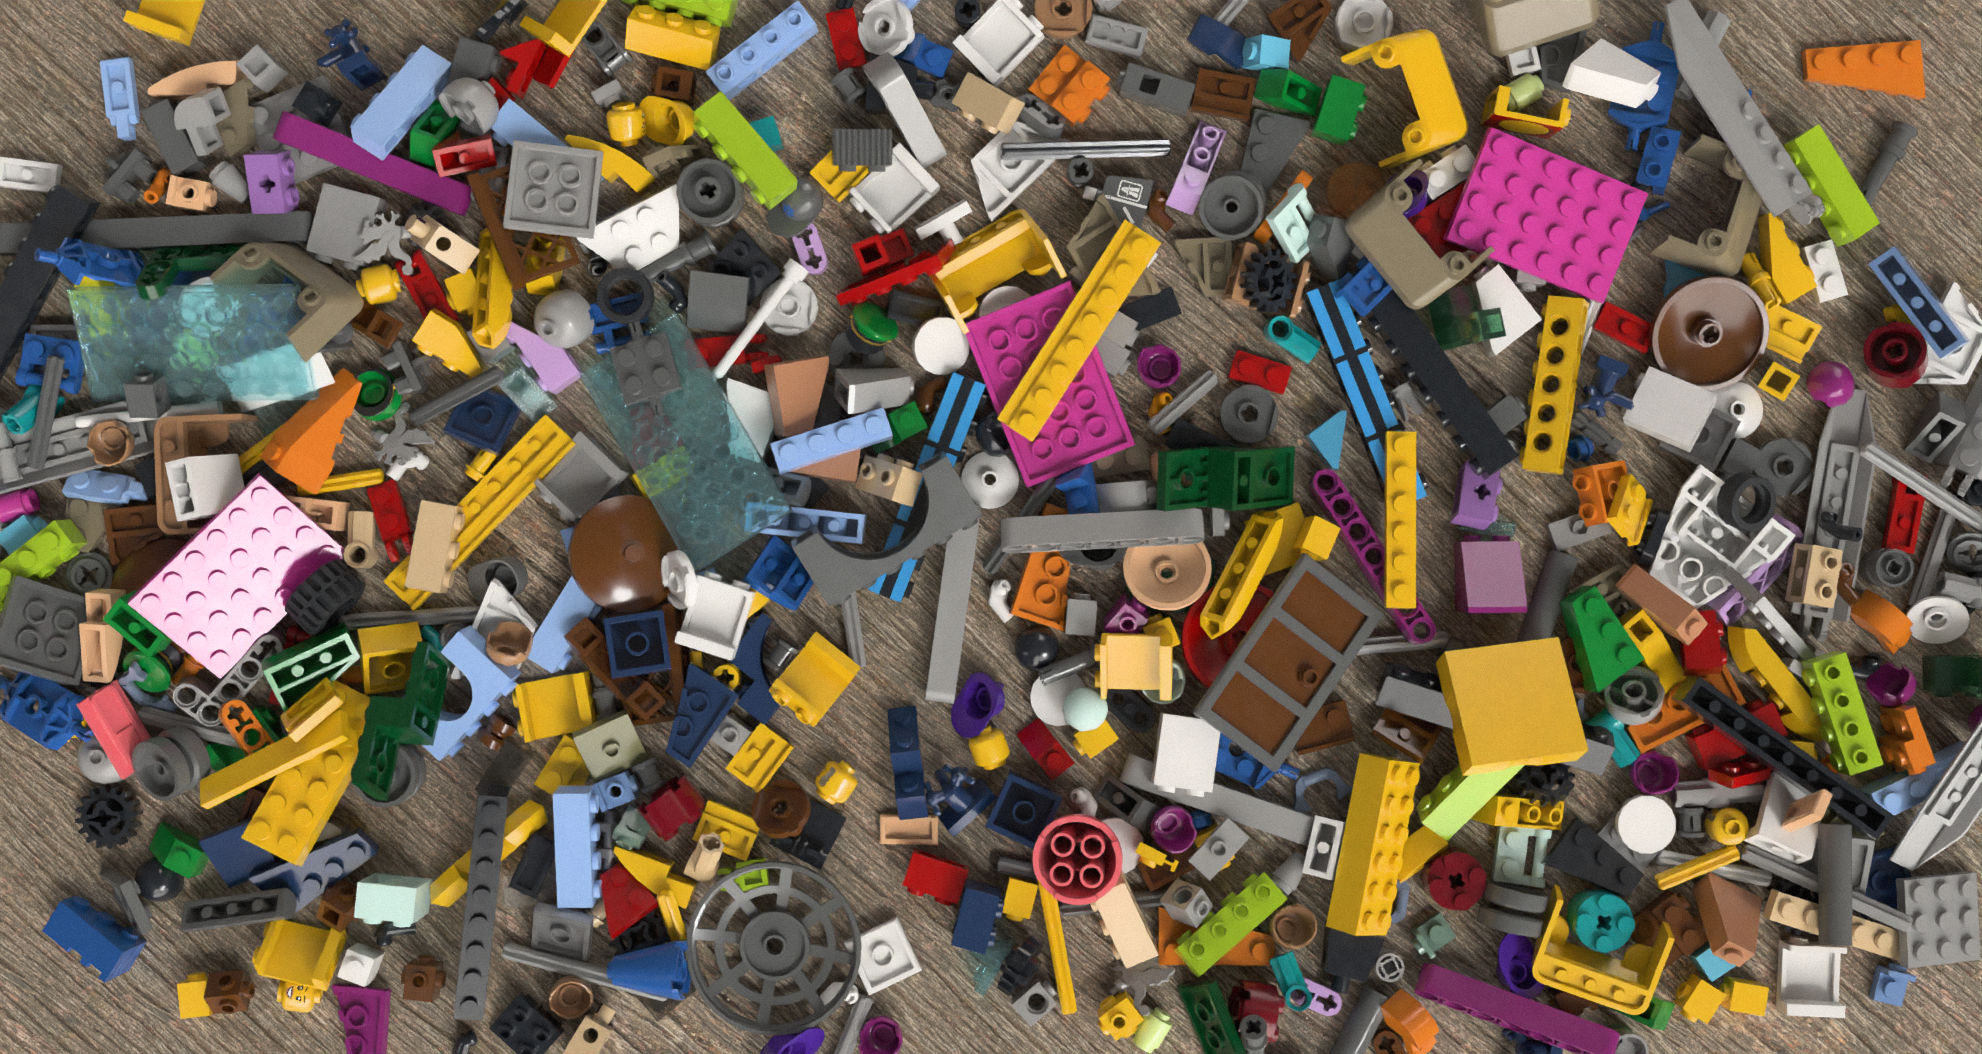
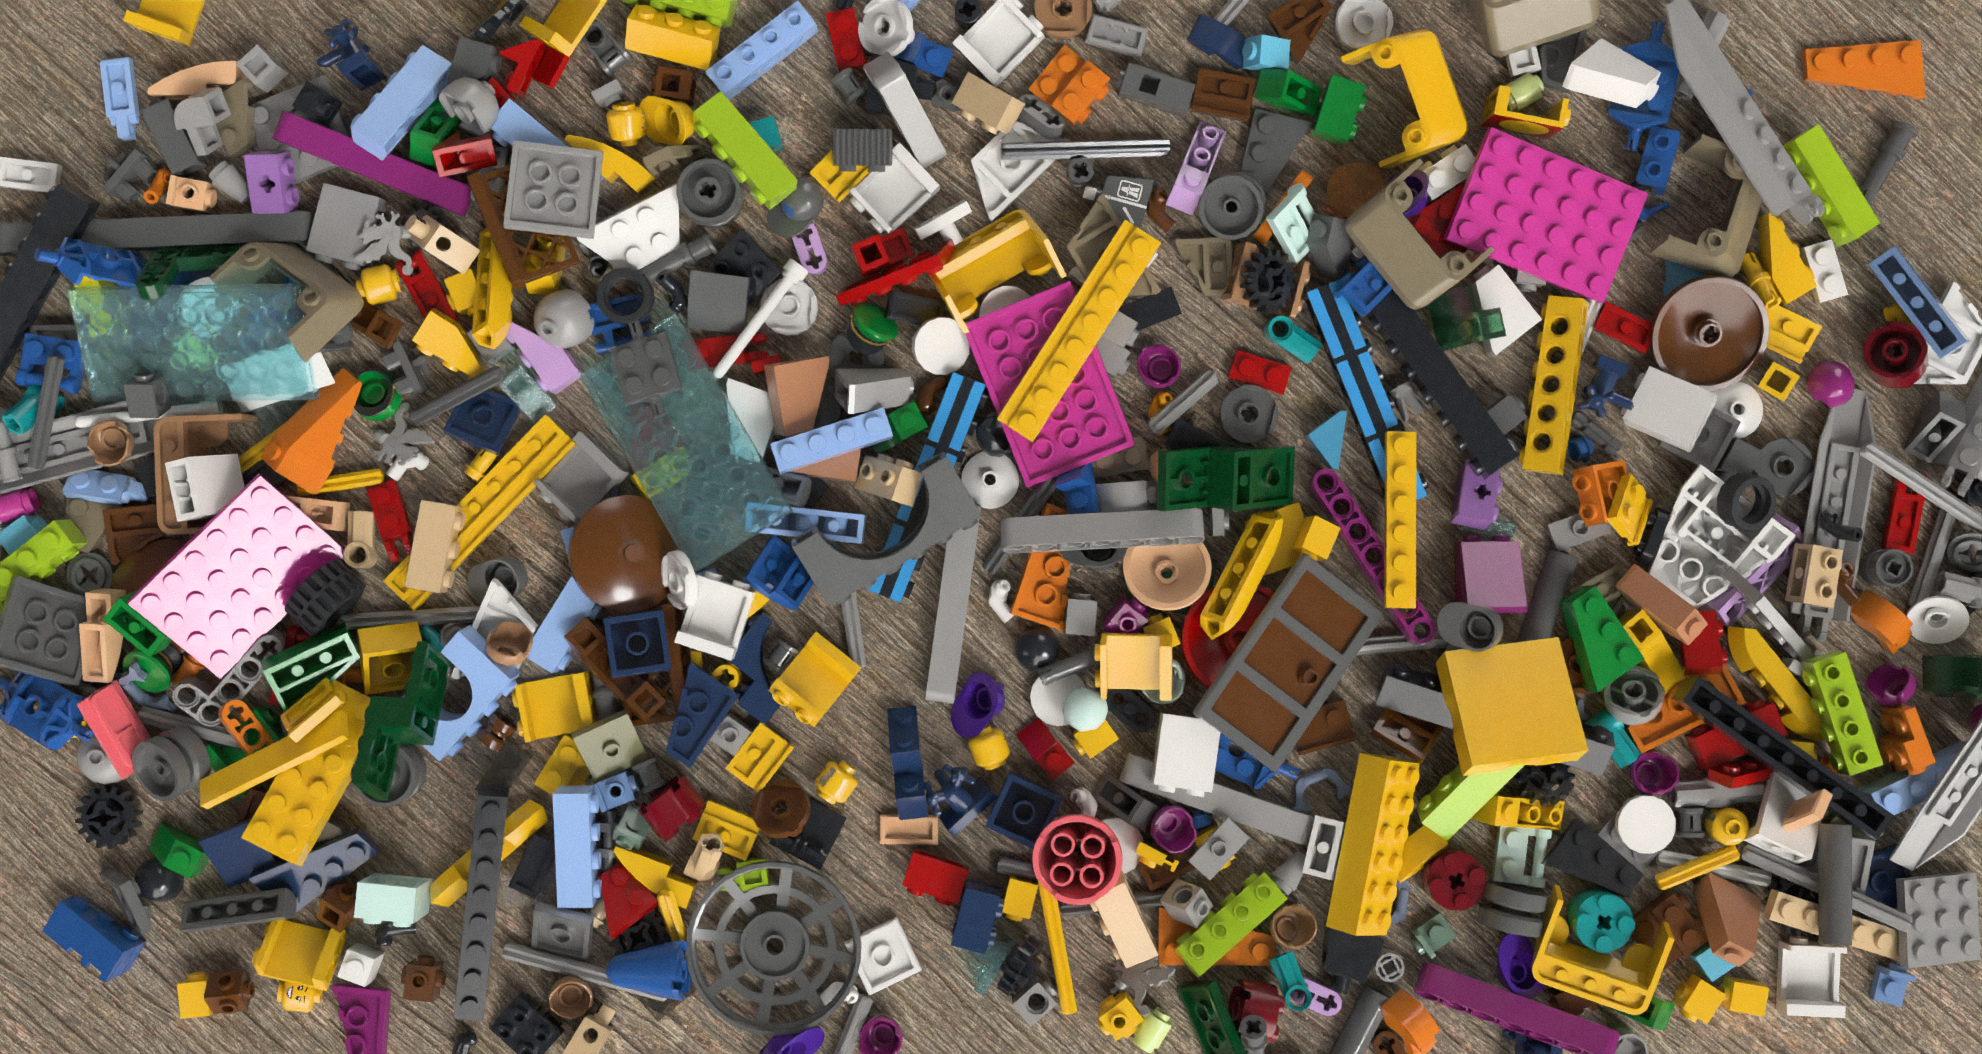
(1470, 626): none -> dark grey cap
(1866, 665): black arm -> none

